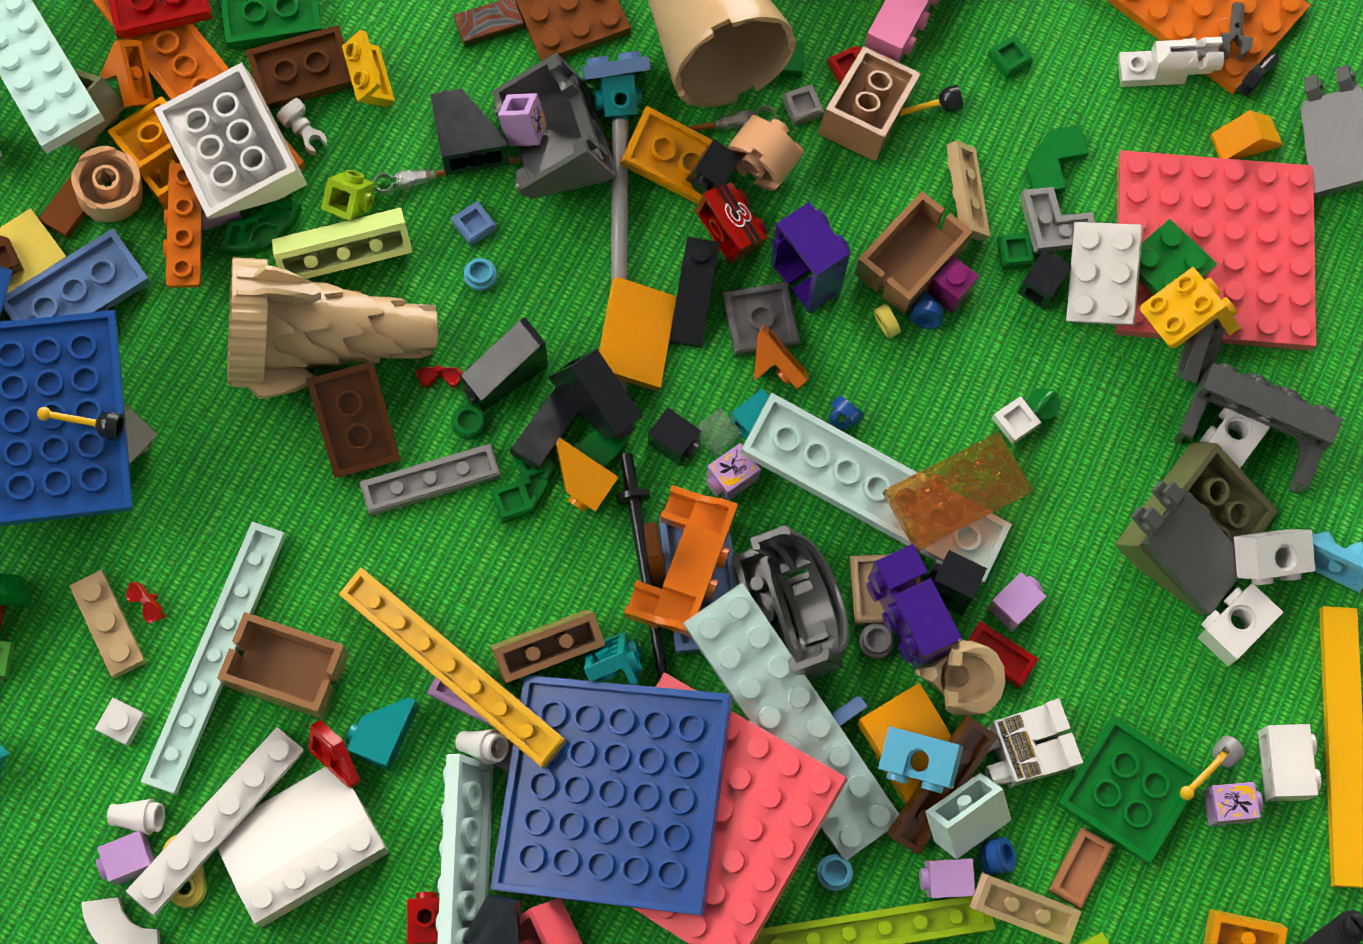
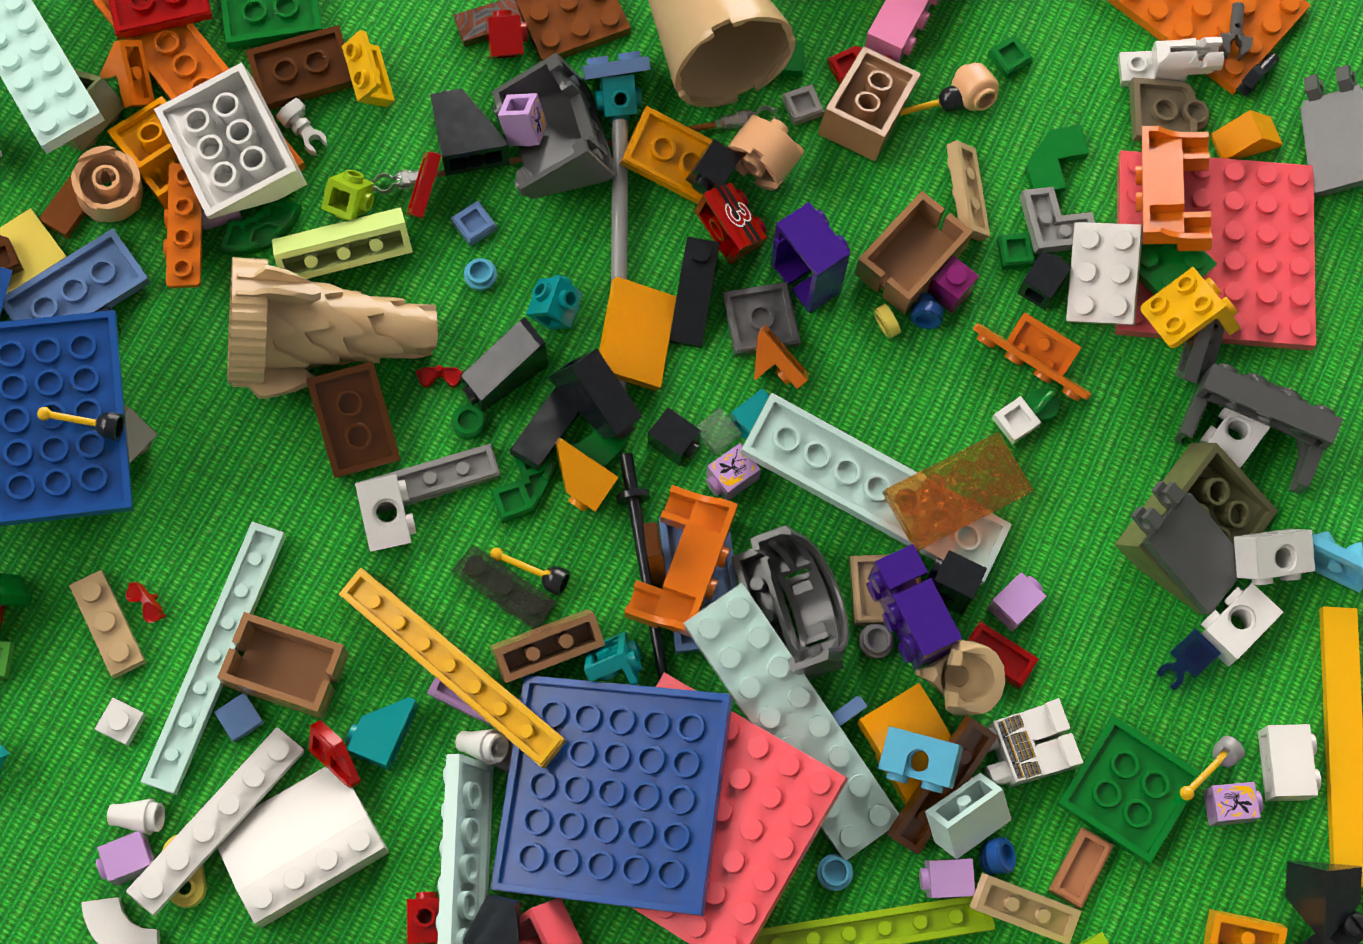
(239, 717): none -> medium blue tile
(385, 533): none -> white brick
(423, 184): none -> red tile
(504, 588): none -> clear smoke plate
(505, 35): none -> red brick
(553, 578): none -> hinge
(554, 302): none -> teal brick
(847, 409): blue tile -> none
(976, 86): none -> light nougat head
(1041, 348): none -> orange bracket
(1162, 195): none -> orange bracket
(1166, 105): none -> dark tan plate
(1191, 656): none -> clear blue plate
(1323, 893): none -> black slope

